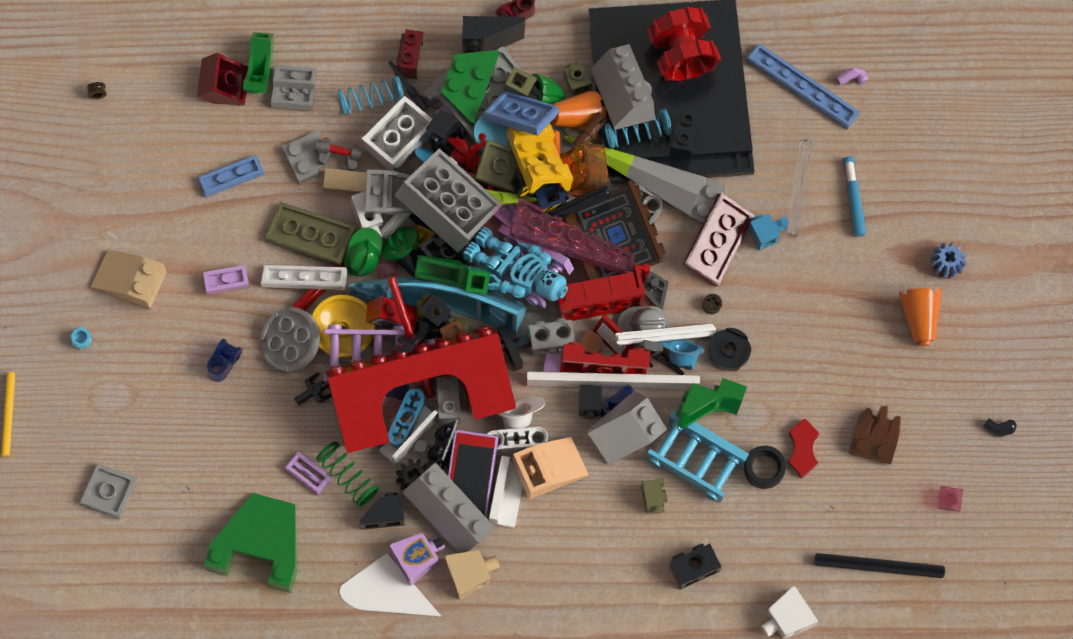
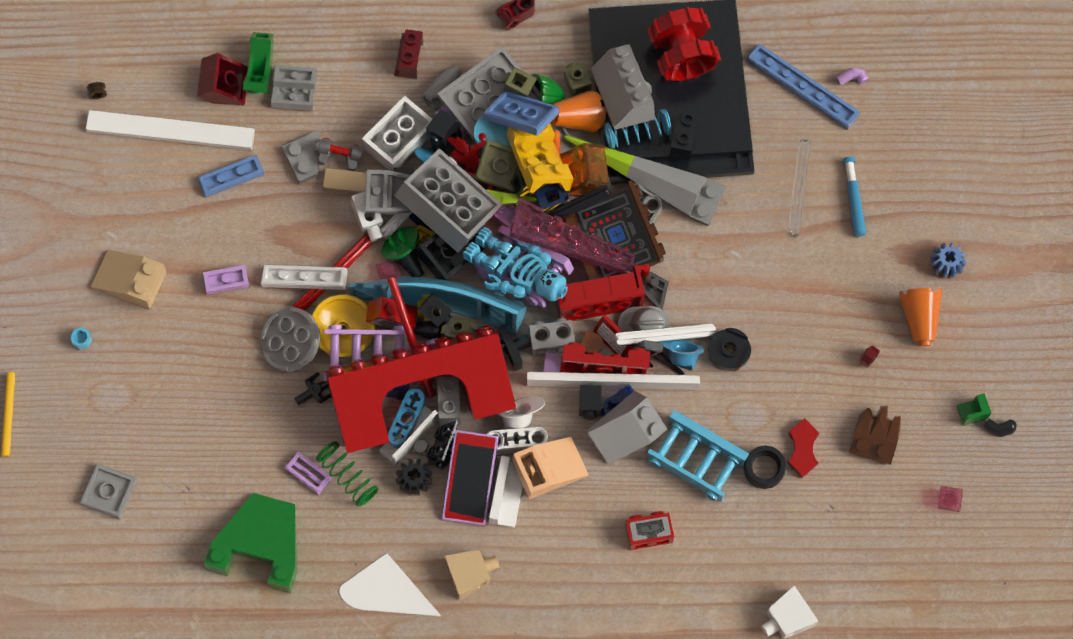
(170, 130): none -> white tile
(225, 357): clear blue piece -> none
(310, 233): olive tile -> none
(344, 106): medium azure piece -> none
(363, 252): green piece -> none
(384, 513): black slope -> none
(412, 92): black piece -> none
(416, 556): lavender torso -> none
(419, 337): black hinge -> none
(448, 509): light grey slope -> none
(451, 329): dark orange tile -> none
(452, 273): green arch -> none
(468, 81): green wing -> none
(491, 32): black slope -> none
(589, 132): reddish brown pin -> none
(649, 530): none -> brick
(654, 496): olive brick -> none
(685, 574): black brick -> none
(703, 401): green arch -> none
(706, 306): dark brown bush -> none
(718, 239): tile -> none
(765, 231): dark azure brick -> none
(869, 356): none -> dark red tile
(879, 565): black axle -> none
(974, 410): none -> green panel

